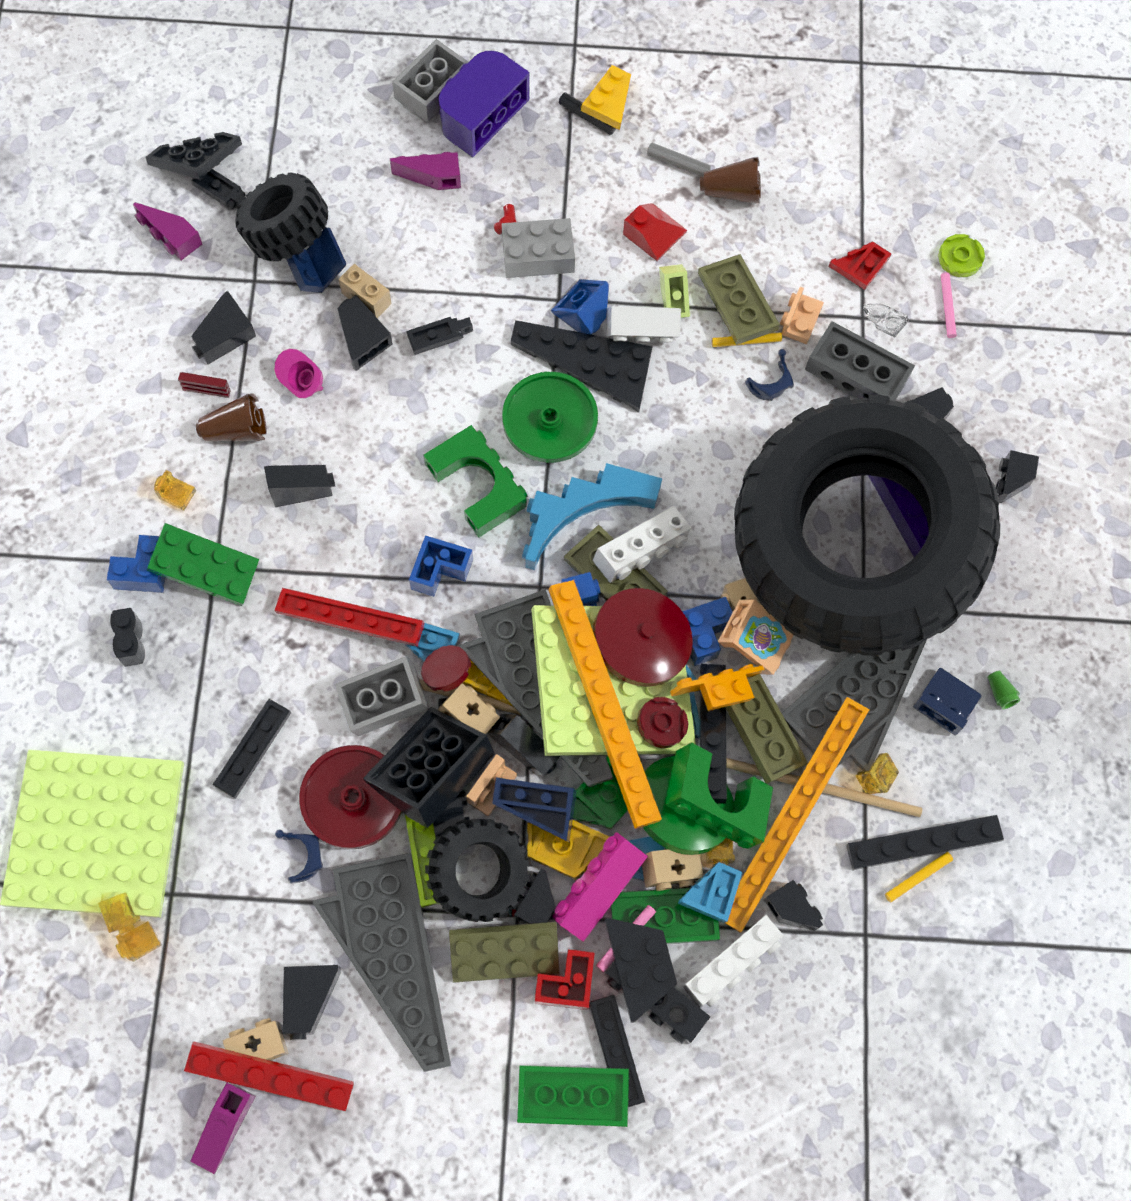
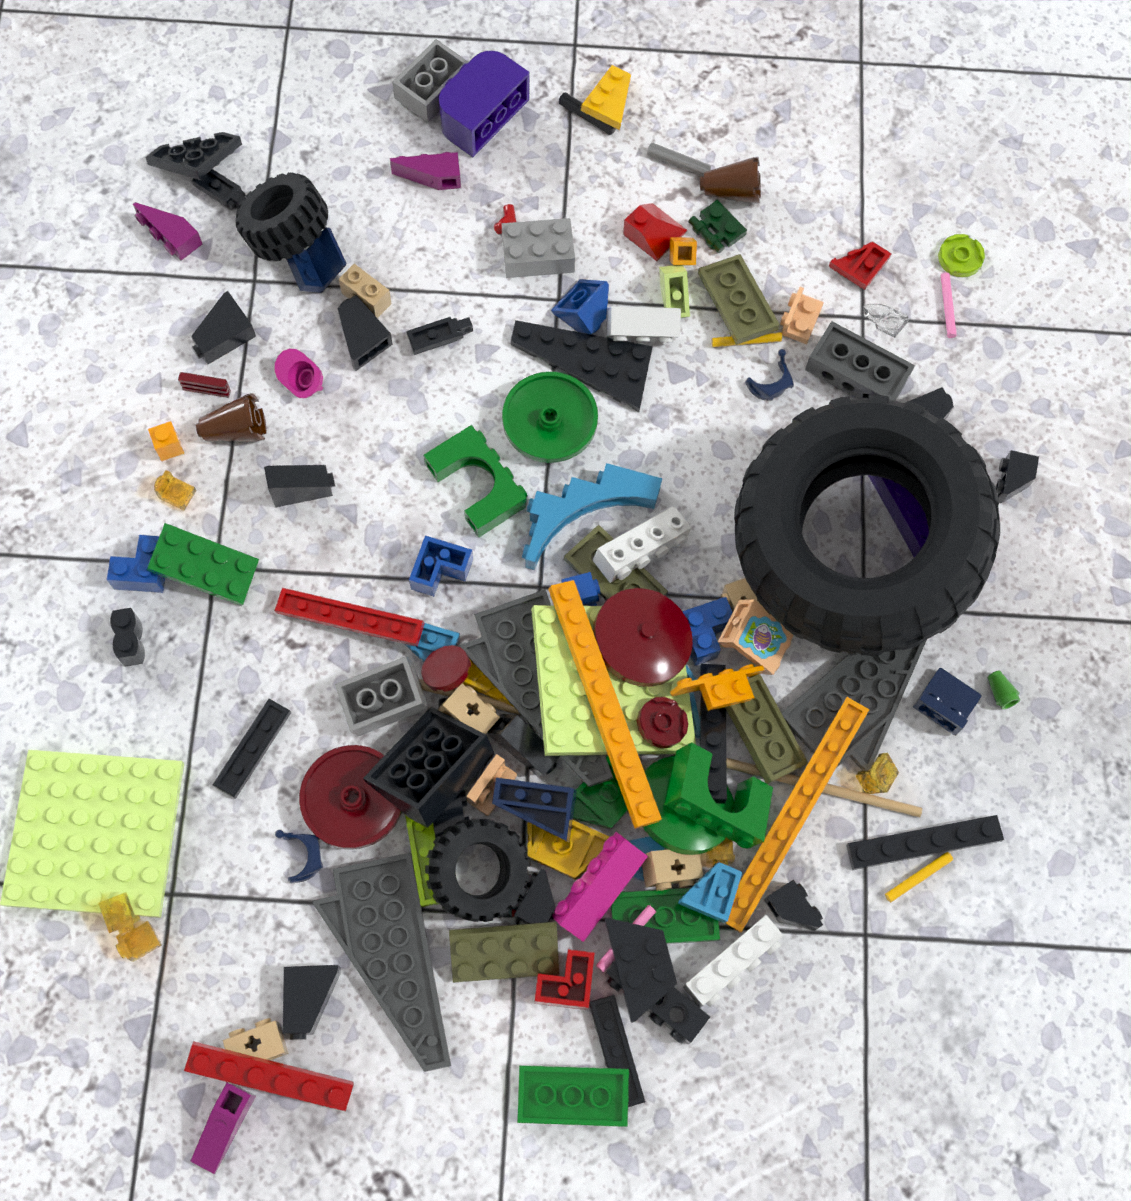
(166, 441): none -> light orange brick
(683, 251): none -> light orange brick
(722, 222): none -> dark green plate

